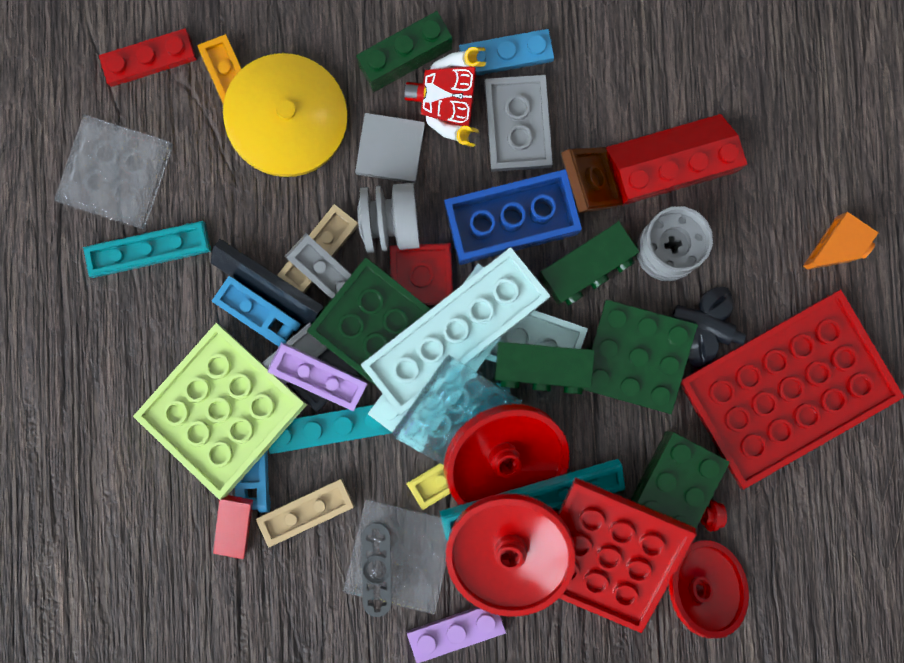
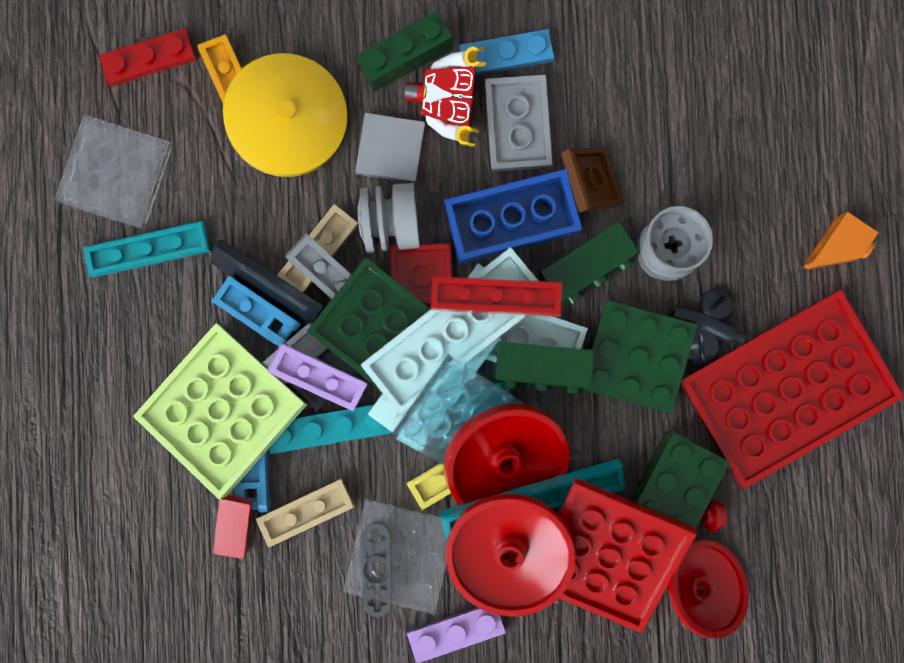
(496, 296): none -> red plate
(676, 158): red slope -> none

